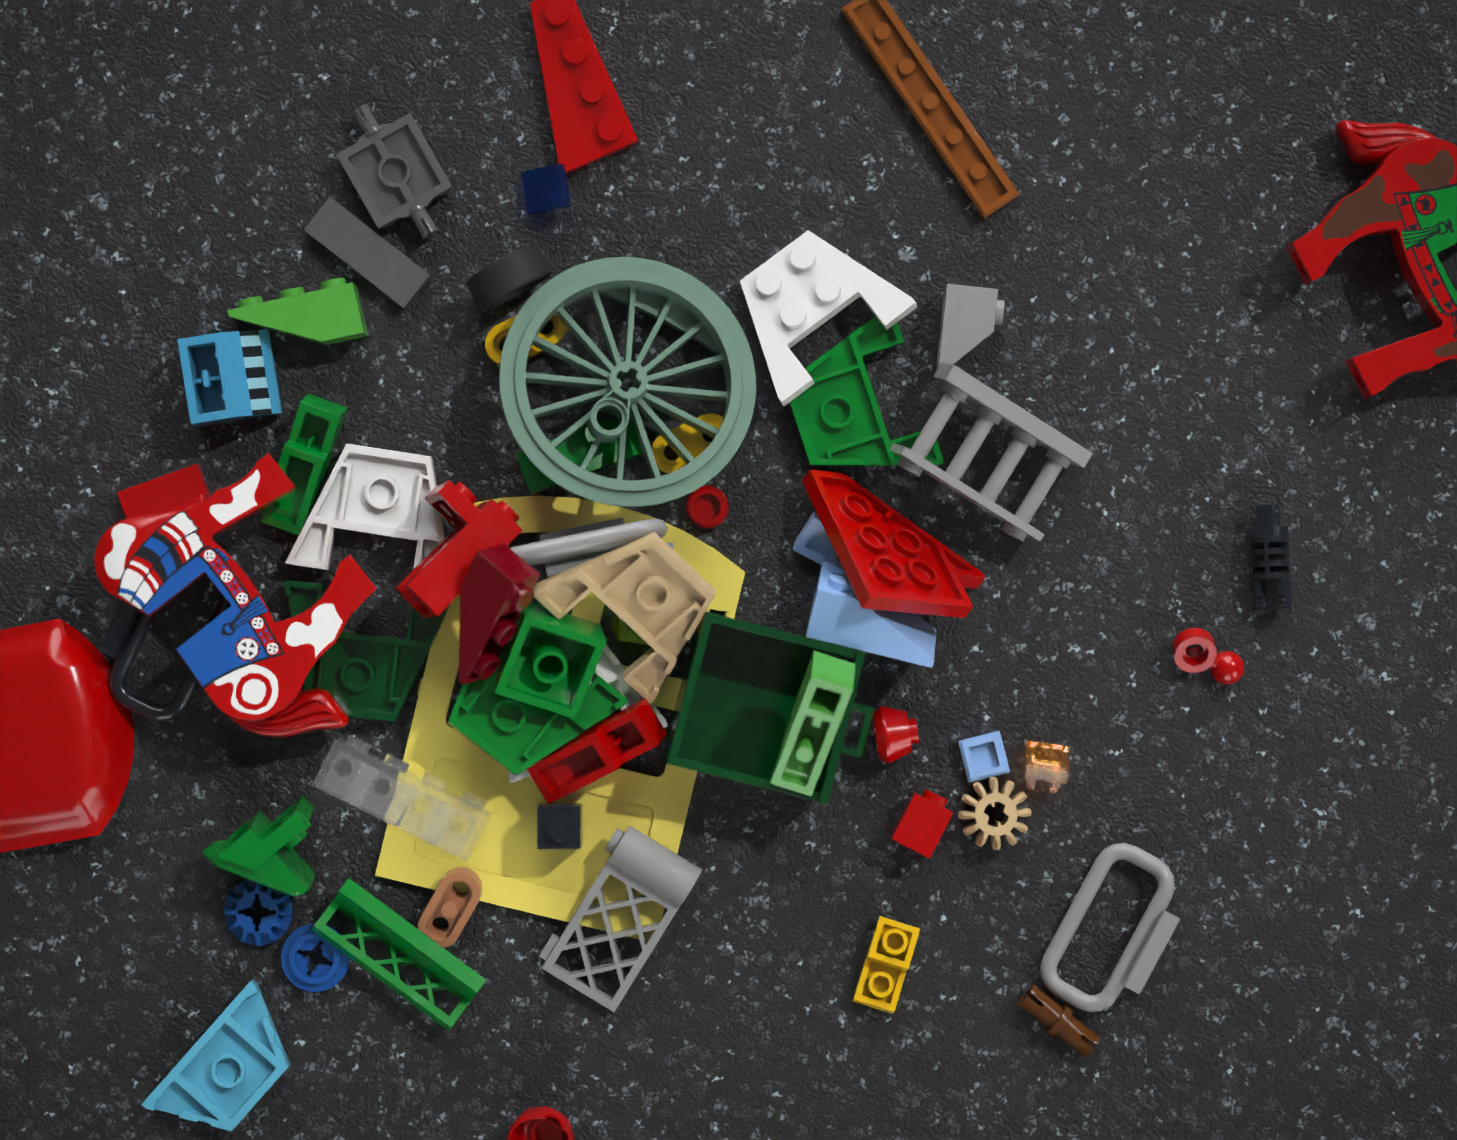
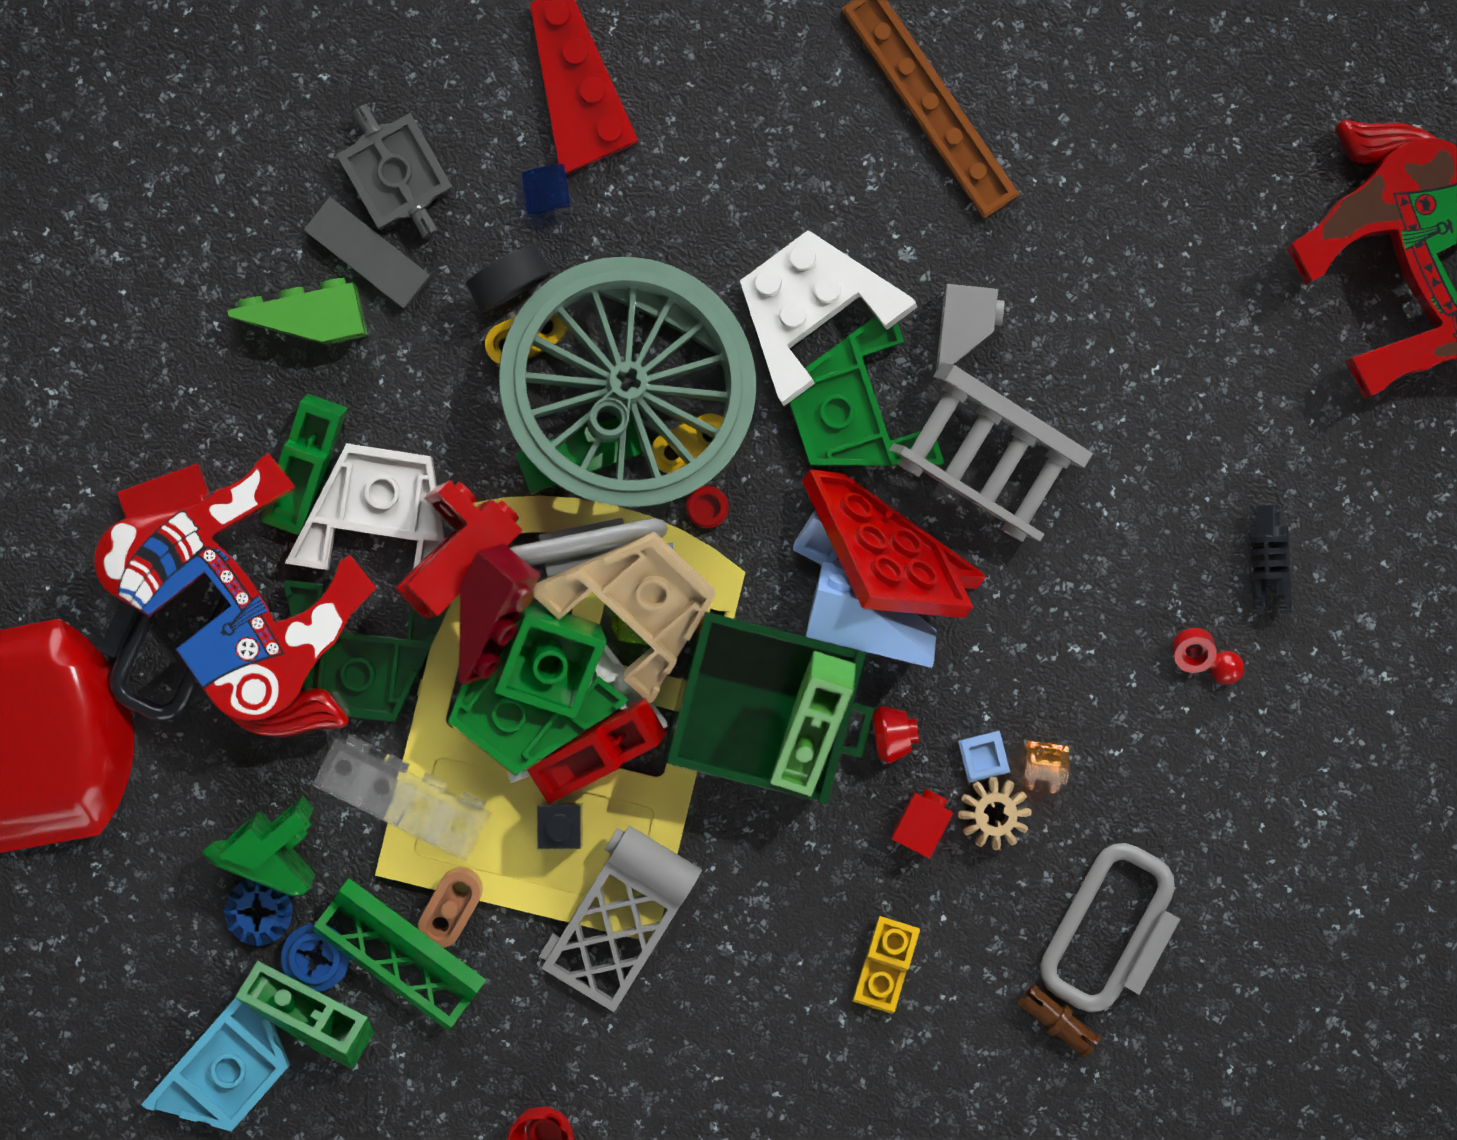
(229, 376): dark azure slope -> none
(307, 1014): none -> green slope

